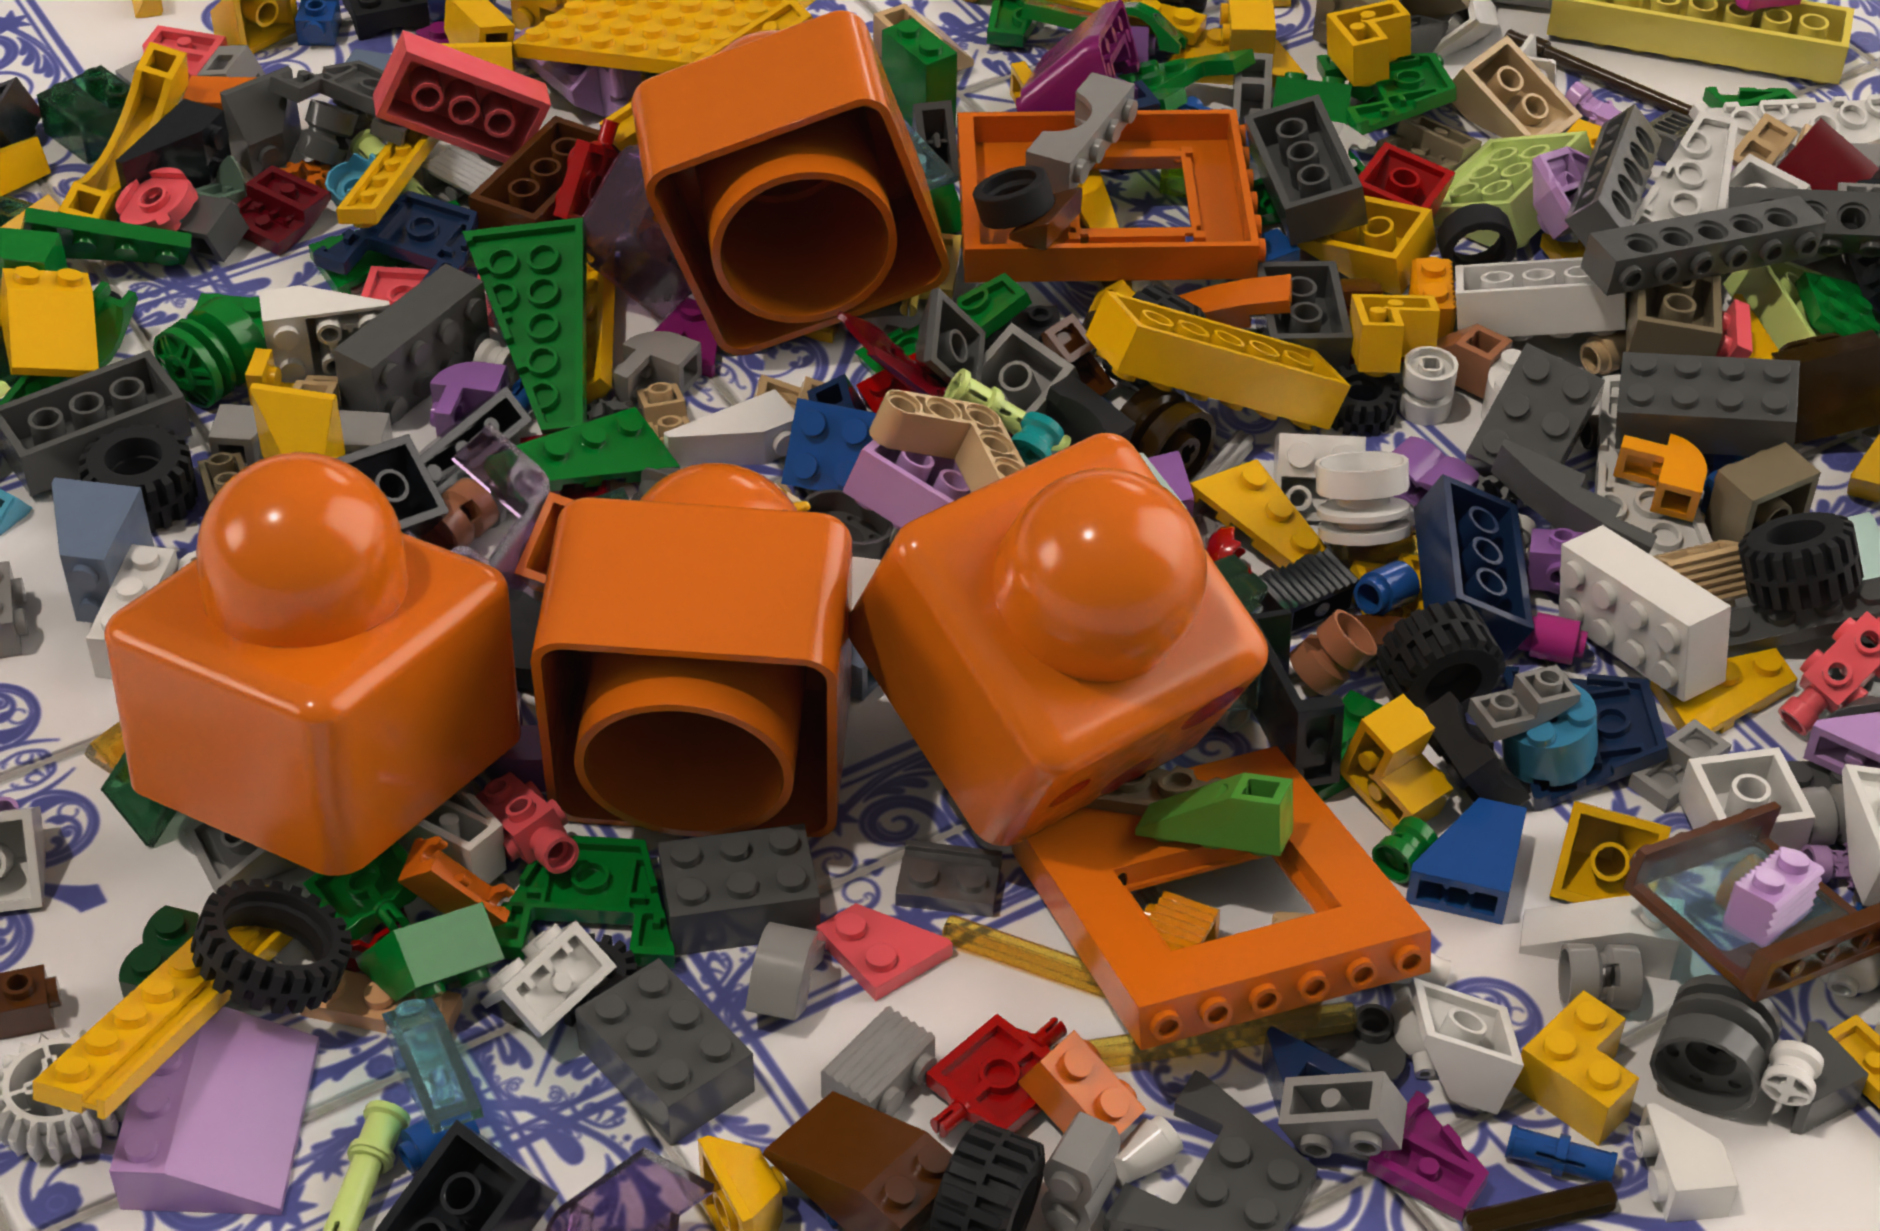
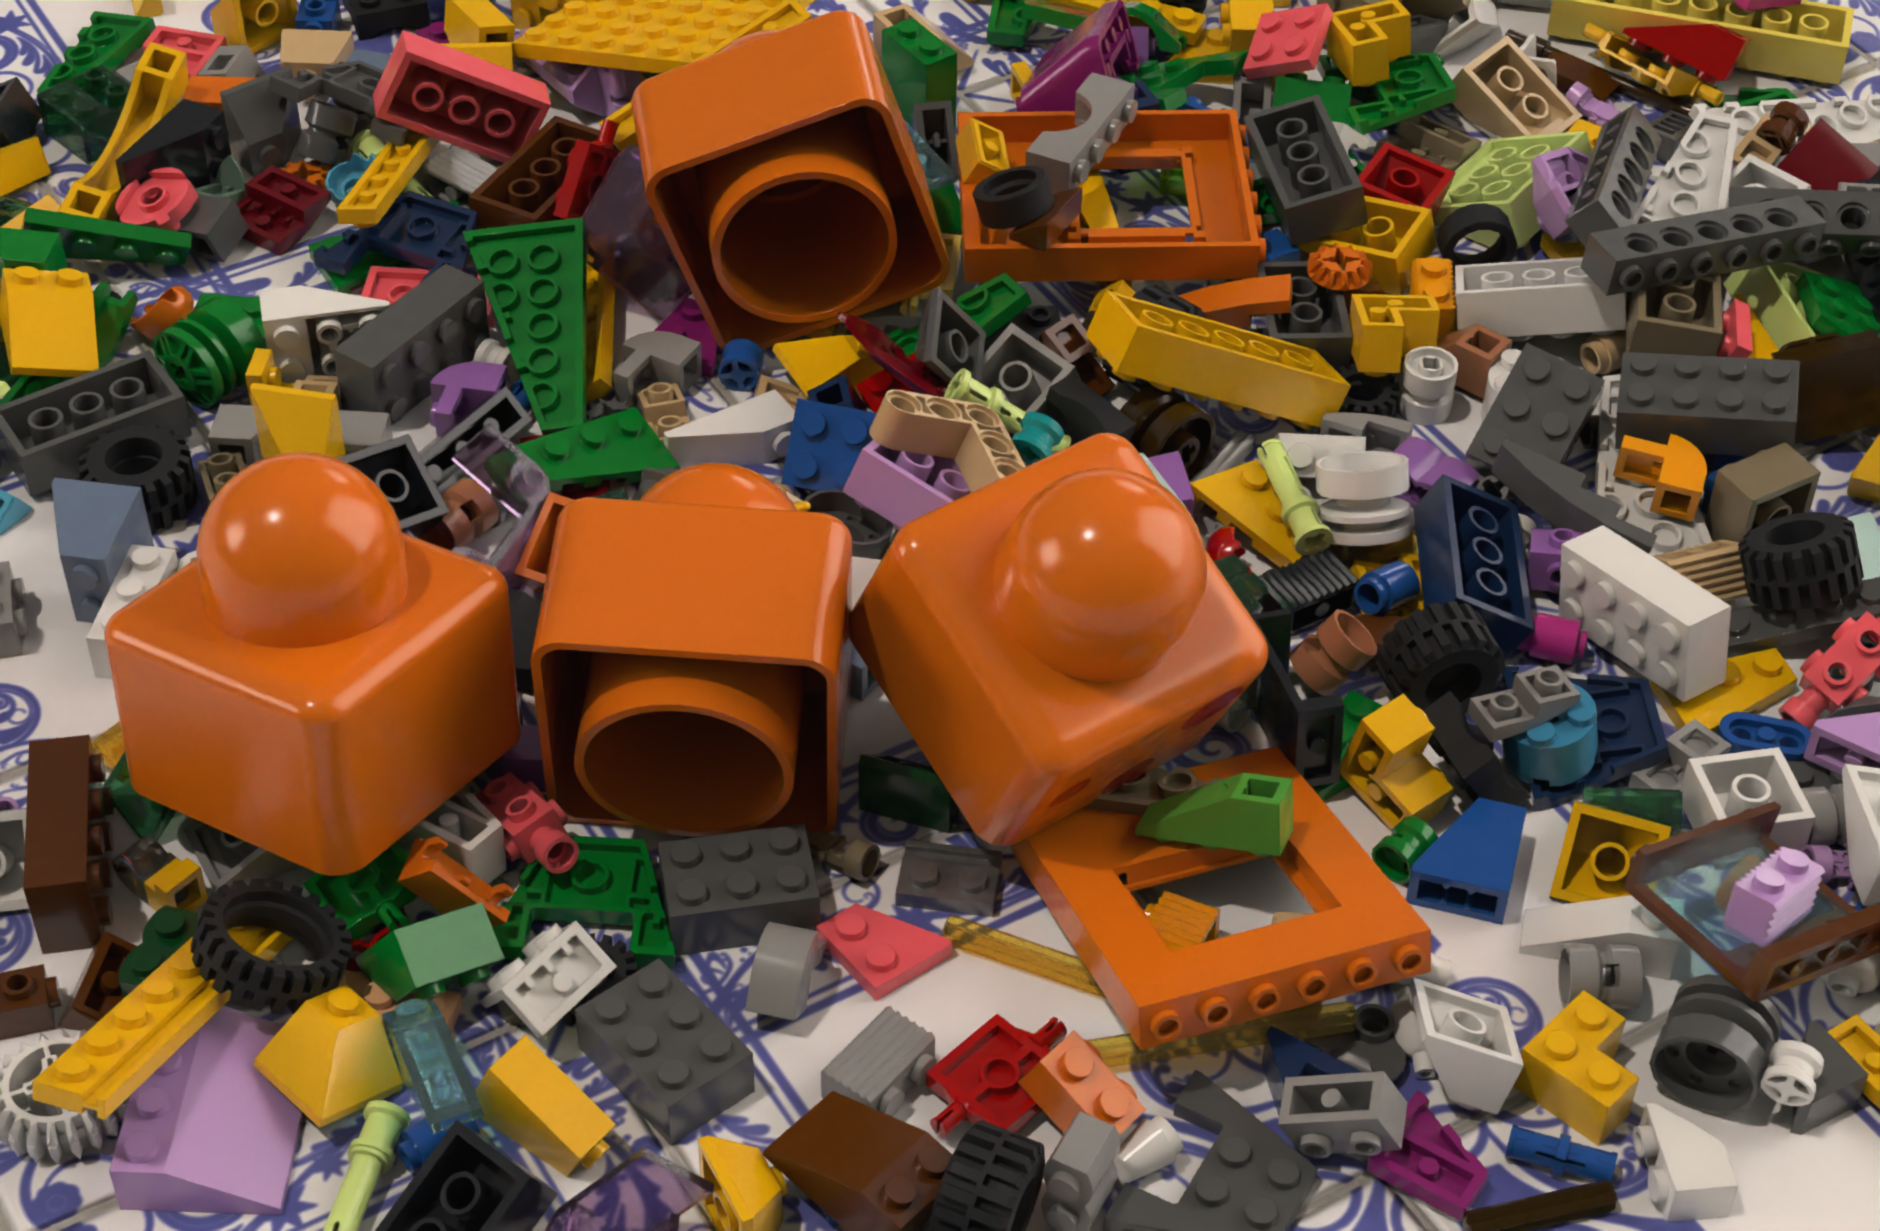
(68, 844): none -> reddish brown brick
(98, 984): none -> reddish brown slope
(104, 43): none -> green wing
(159, 875): none -> leg
(169, 308): none -> orange hair
(314, 49): none -> tan torso
(331, 1057): none -> yellow slope
(543, 1109): none -> yellow slope
(740, 364): none -> blue wheel
(825, 358): none -> yellow slope
(857, 859): none -> dark tan piece
(904, 792): none -> dark green slope
(980, 151): none -> yellow slope
(1288, 41): none -> coral plate
(1298, 510): none -> yellowish green pin
(1324, 268): none -> orange gear
(1381, 431): none -> light grey slope
(1573, 69): none -> reddish brown slope
(1655, 805): none -> clear green slope
(1667, 81): none -> yellow plate
(1706, 47): none -> red slope
(1759, 732): none -> blue plate
(1785, 124): none -> reddish brown wheel

